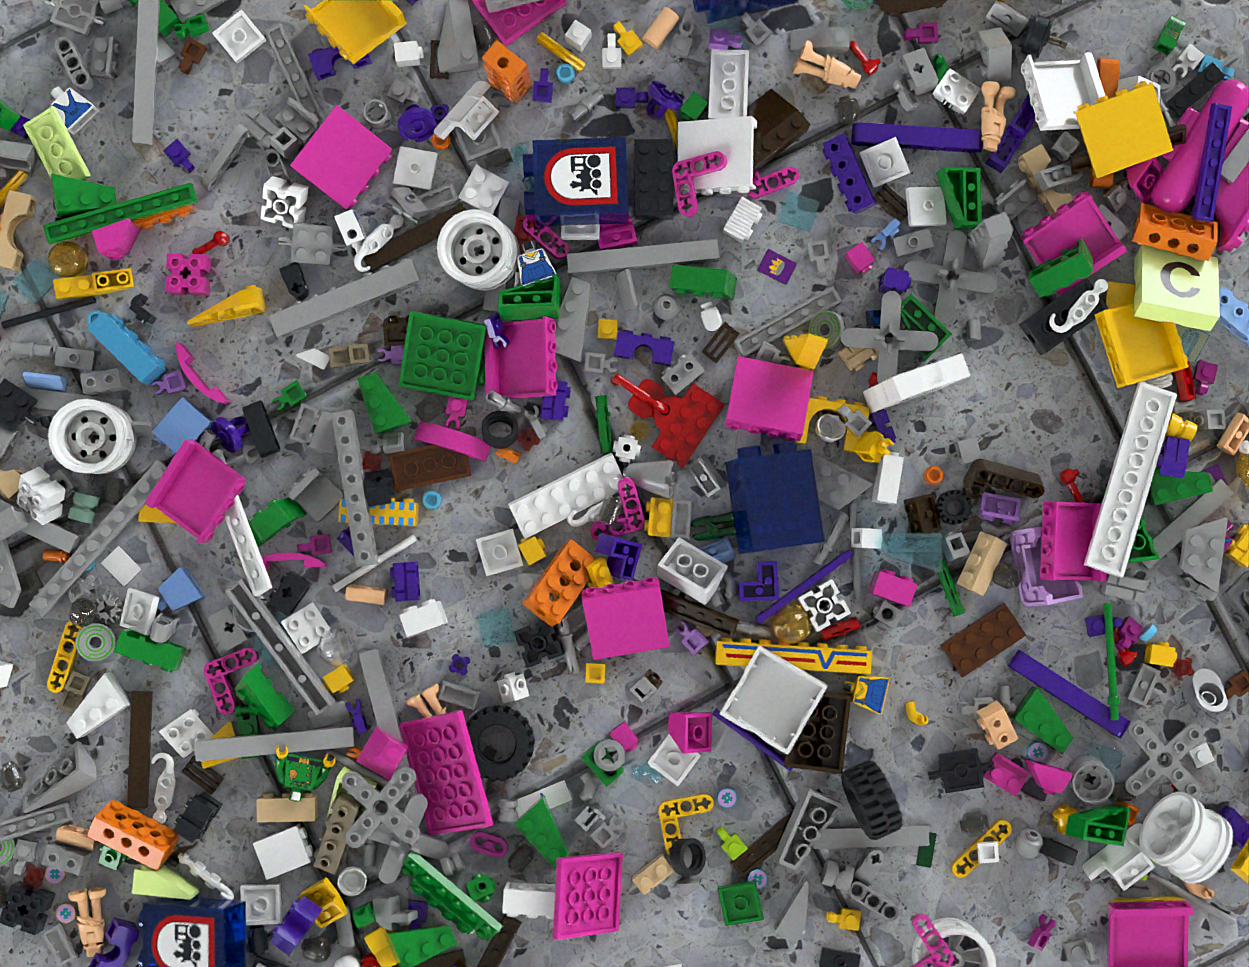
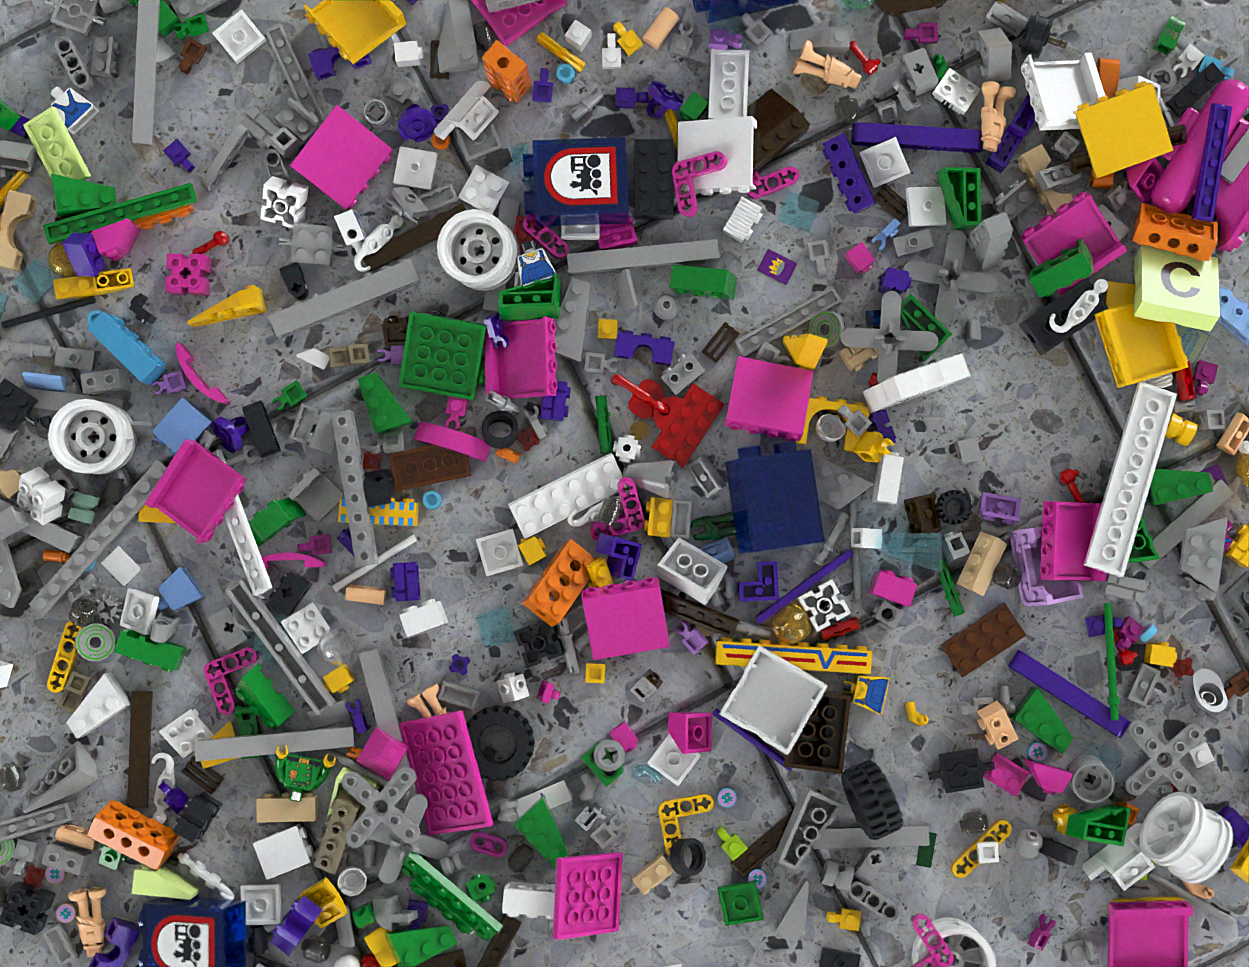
(83, 254): none -> dark purple brick
(175, 798): none -> dark purple plate
(547, 691): none -> dark pink tile
(711, 317): white arm -> none
(886, 111): none -> light grey slope
(933, 475): orange plate -> none
(1000, 476): dark brown beam -> none
(1174, 457): dark purple brick -> none

